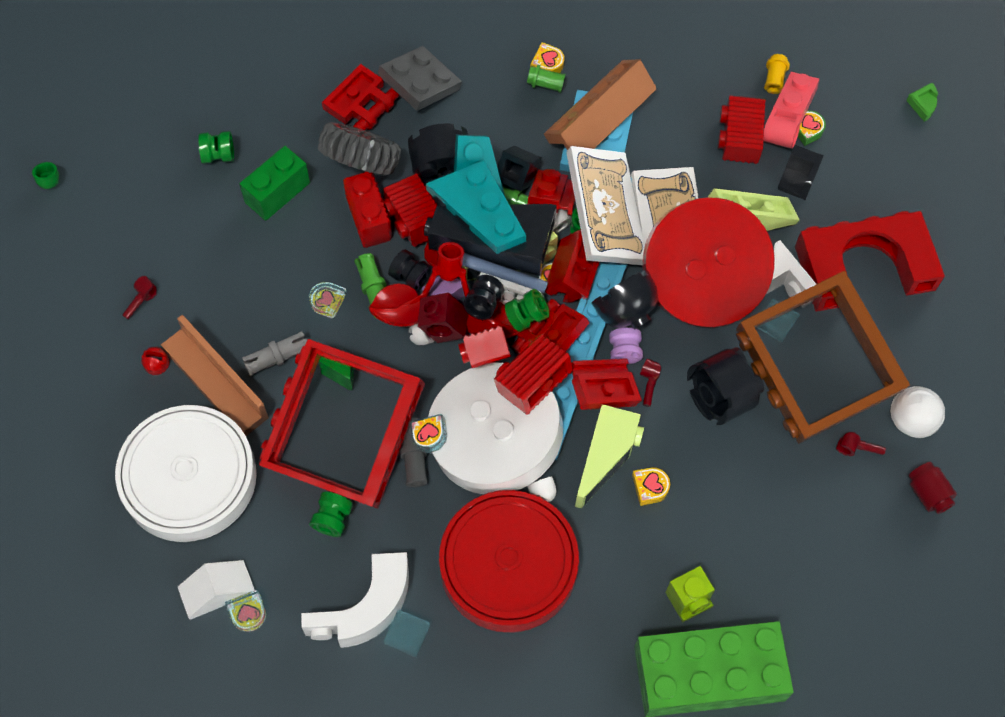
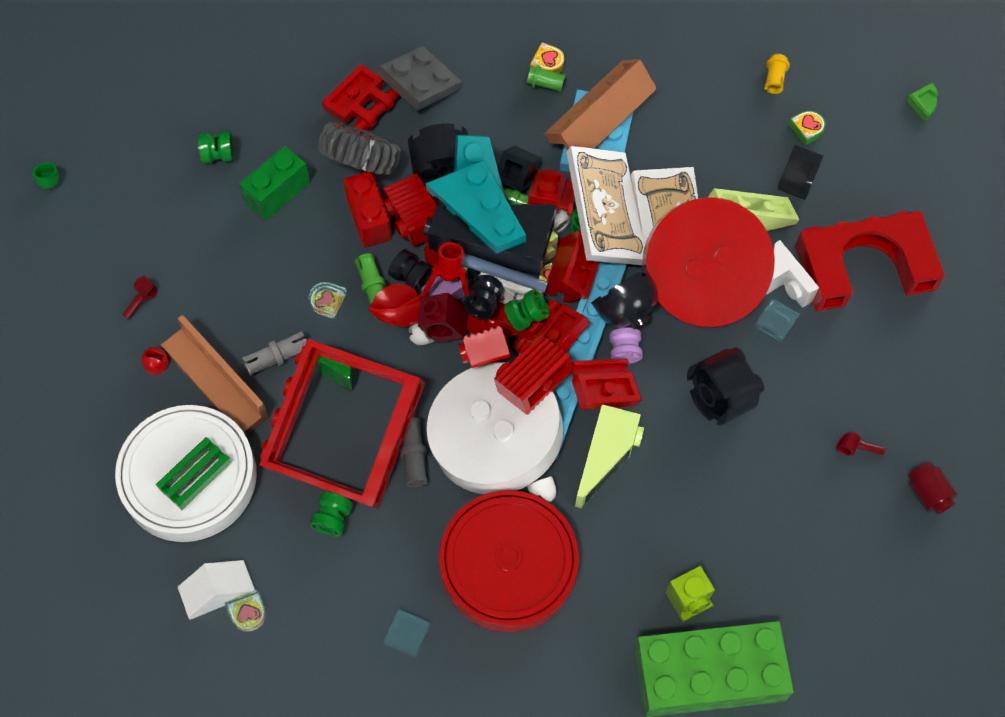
(180, 468): none -> green tile
(373, 612): white arch -> none
(429, 433): tile -> none
(651, 371): dark red hand -> none
(651, 485): tile -> none
(743, 129): red brick -> none
(789, 110): coral plate -> none
(864, 330): dark orange window -> none
(918, 412): white piece -> none

